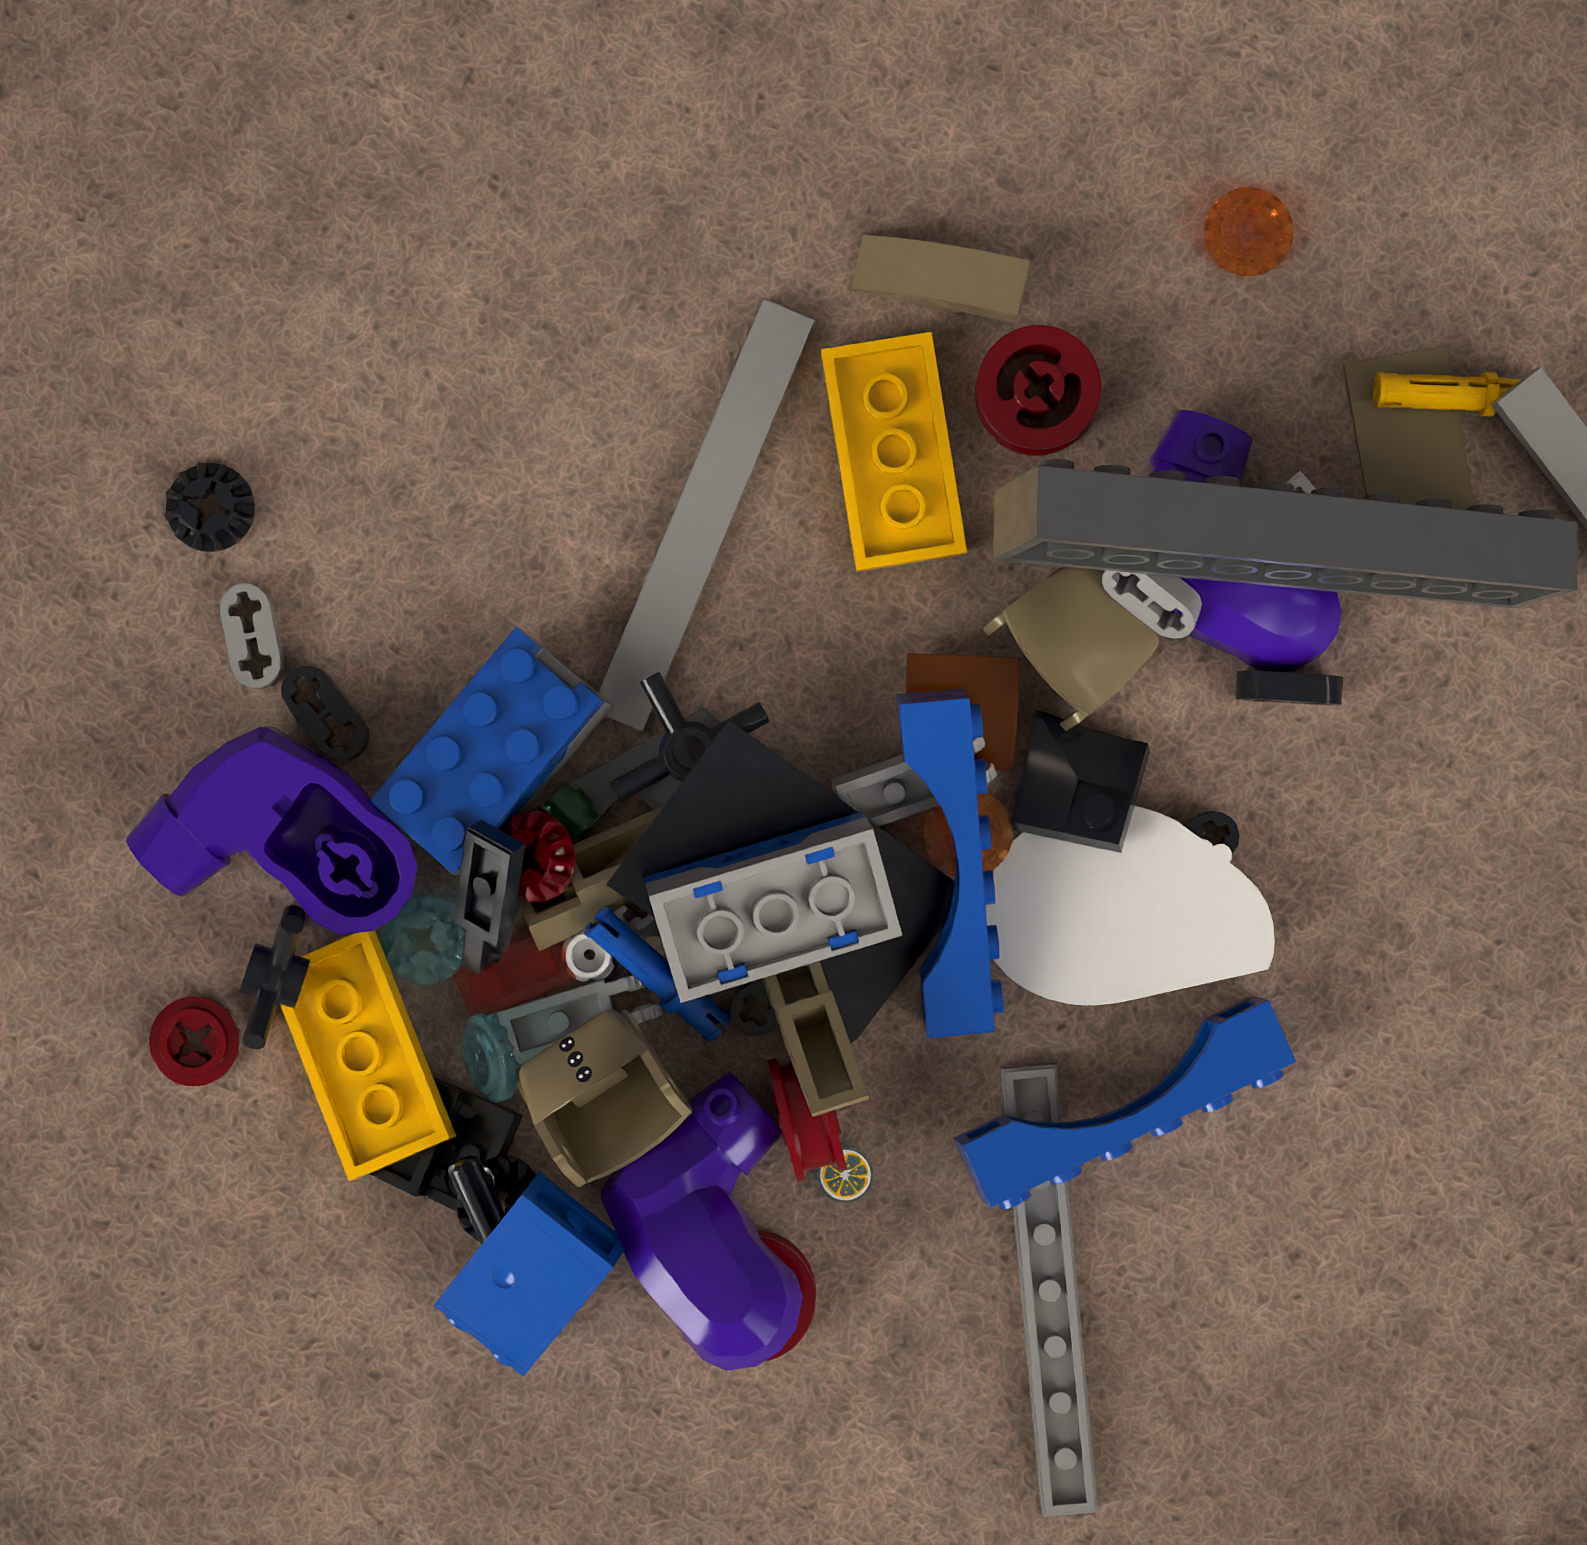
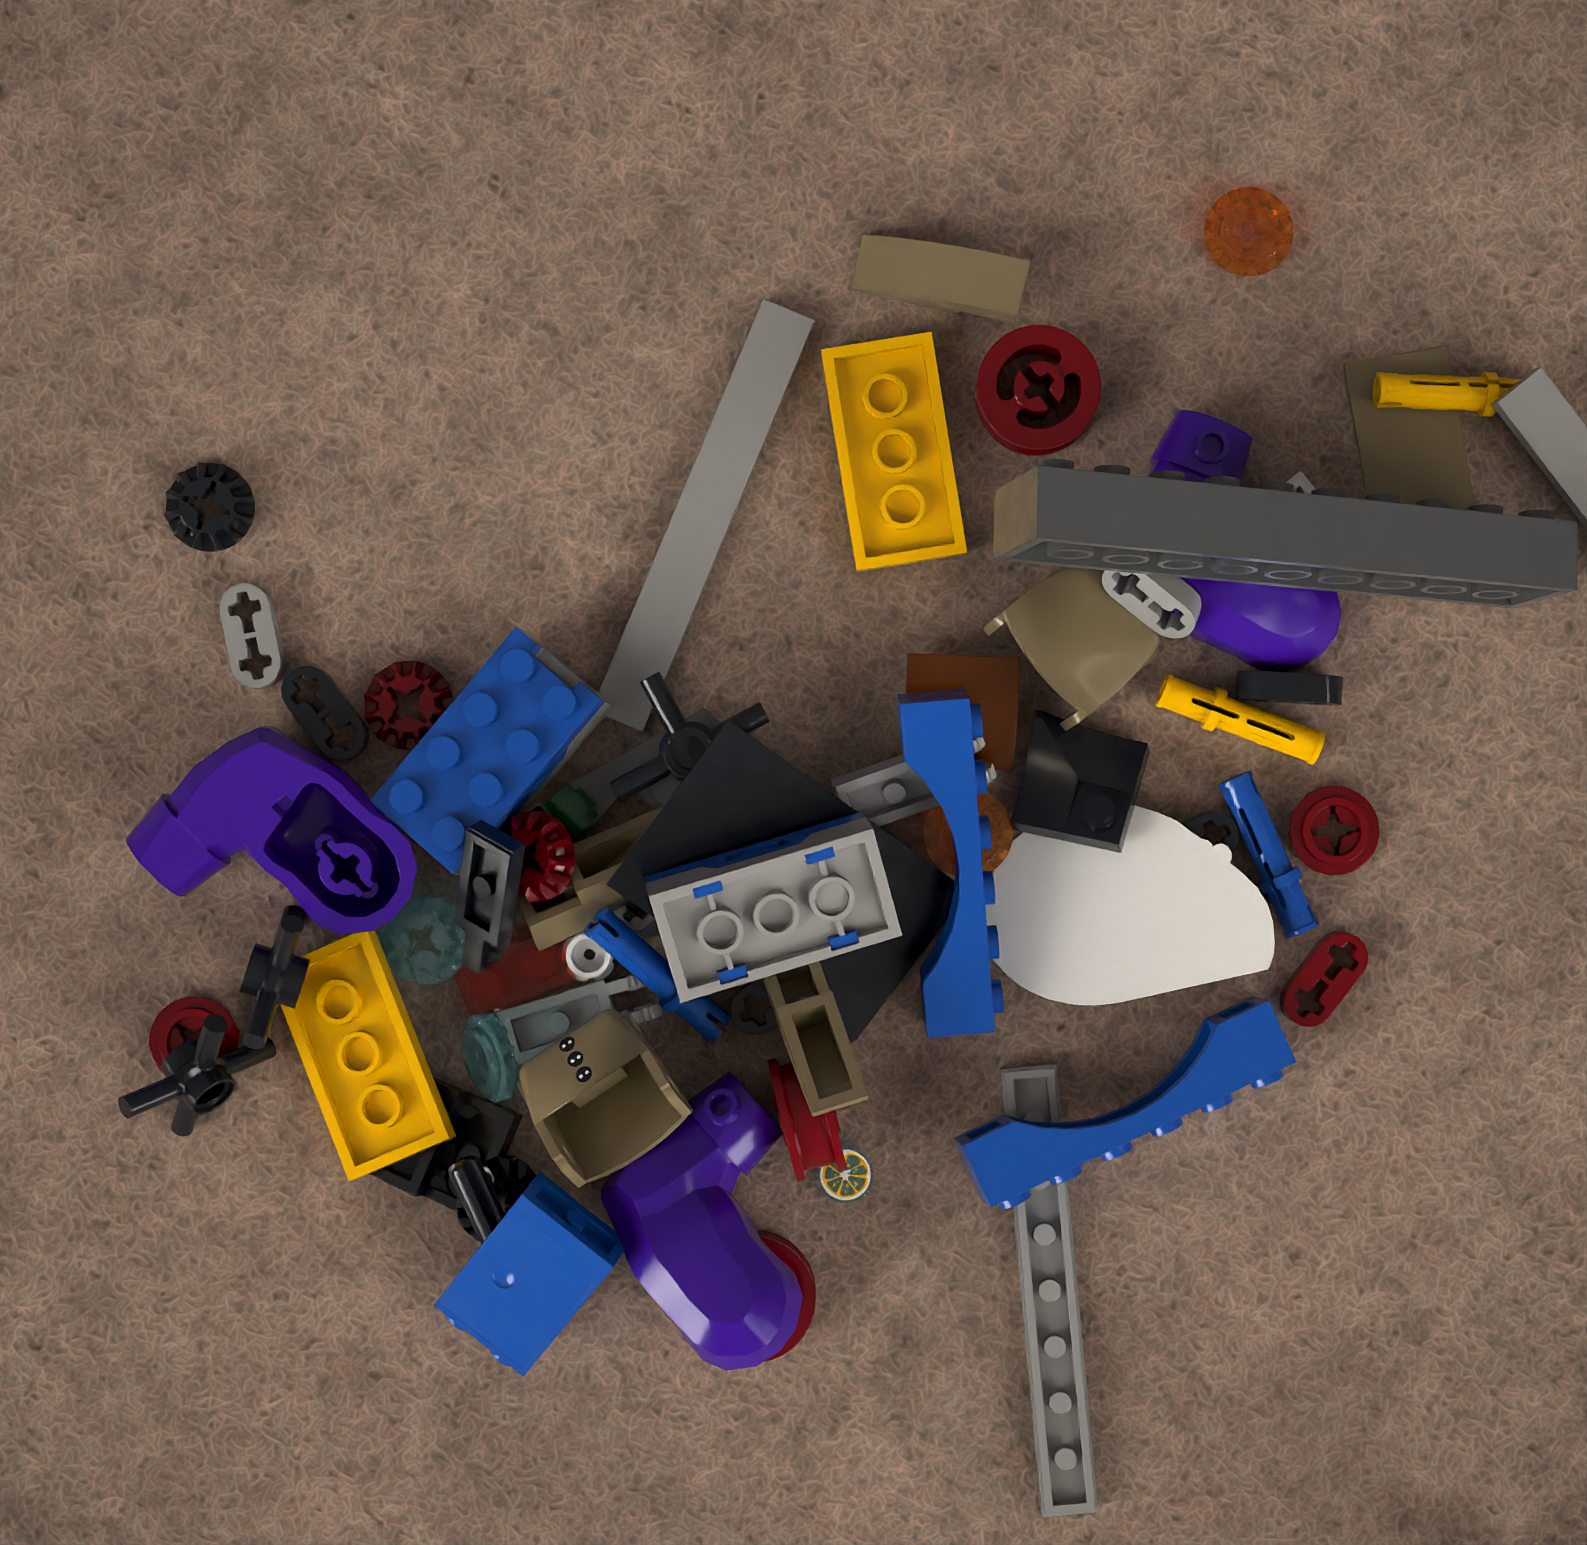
(196, 1077): none -> black bar
(405, 678): none -> dark red gear
(1268, 855): none -> blue pin
(1301, 741): none -> yellow pin
(1334, 987): none -> dark red beam
(1349, 809): none -> dark red gear

